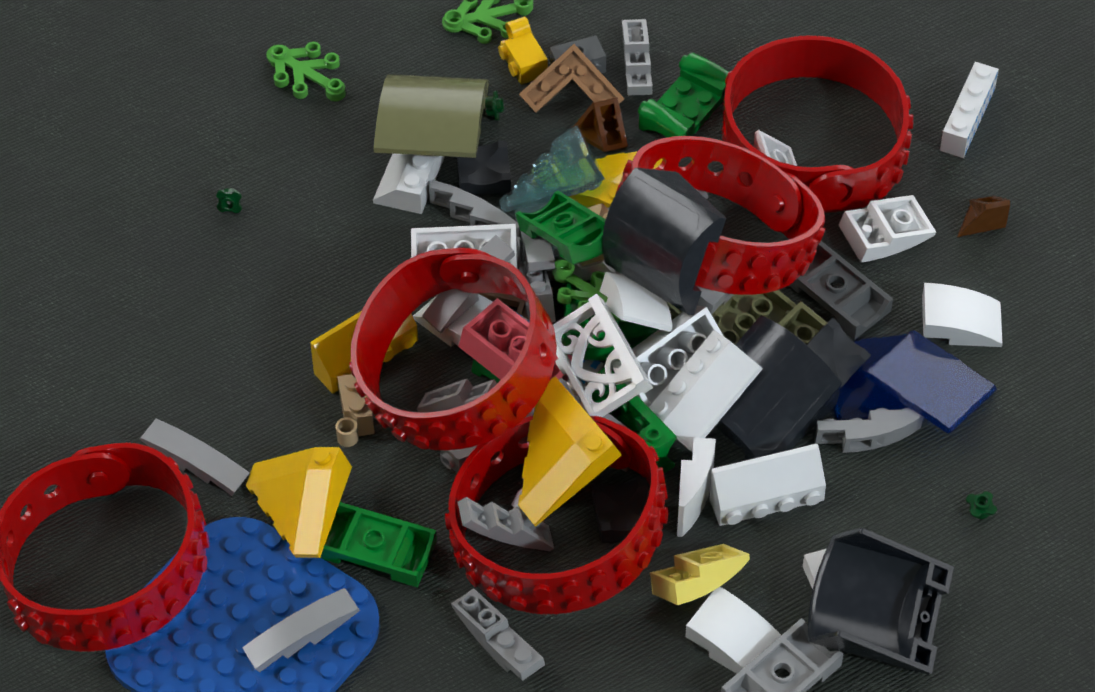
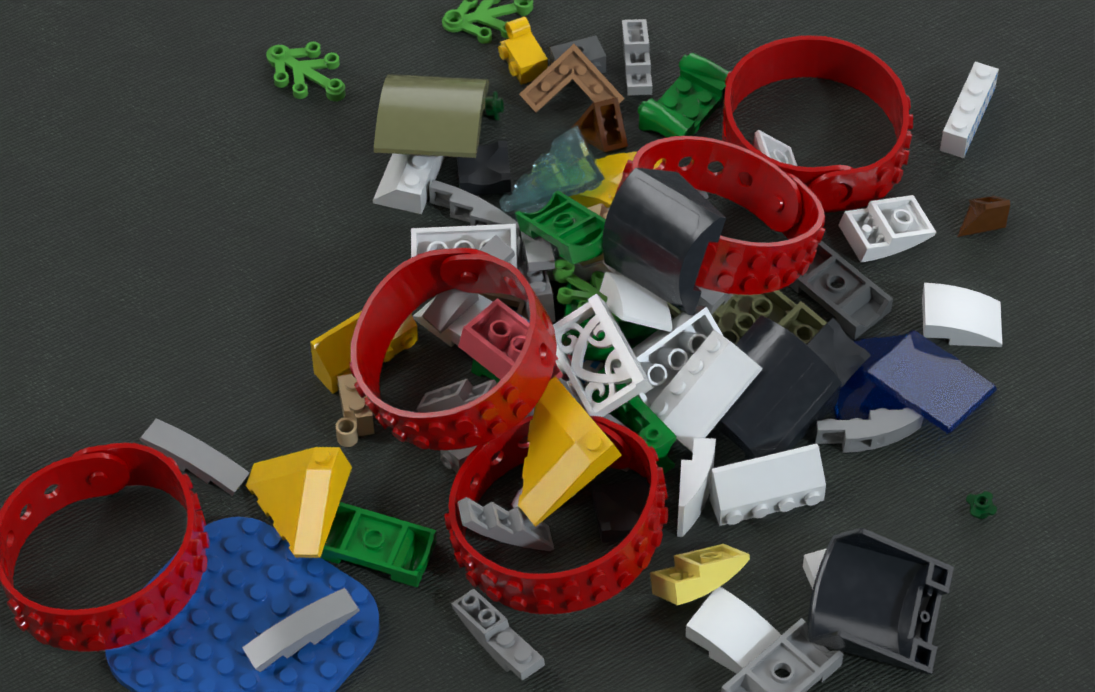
(231, 195): dark green plate -> none

